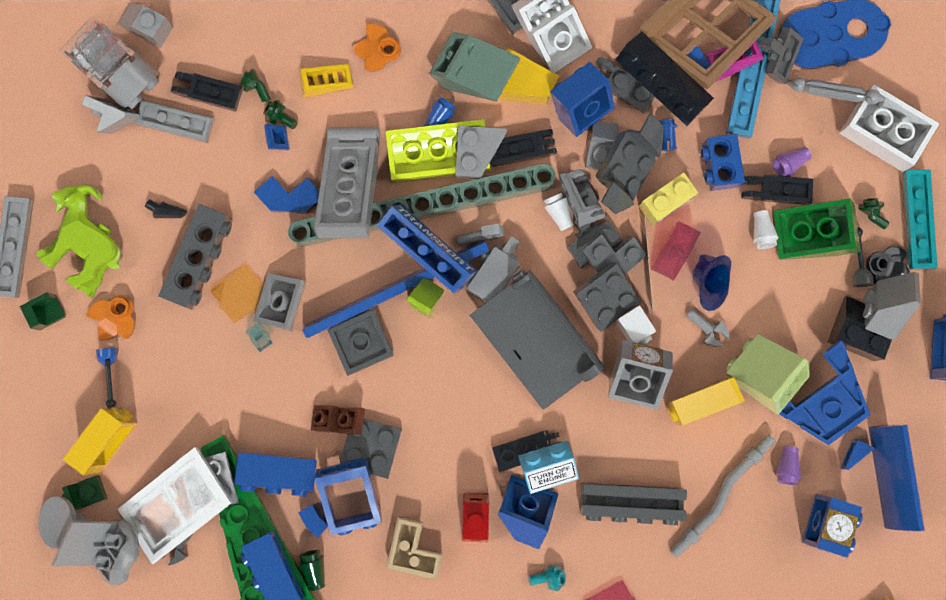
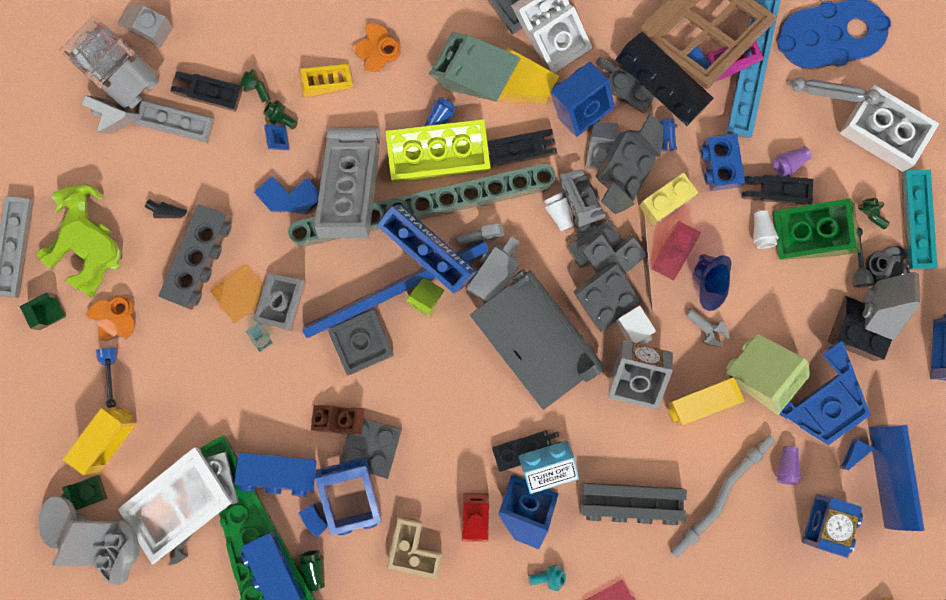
(476, 149): light grey wing -> none
(781, 54): dark grey hinge -> none

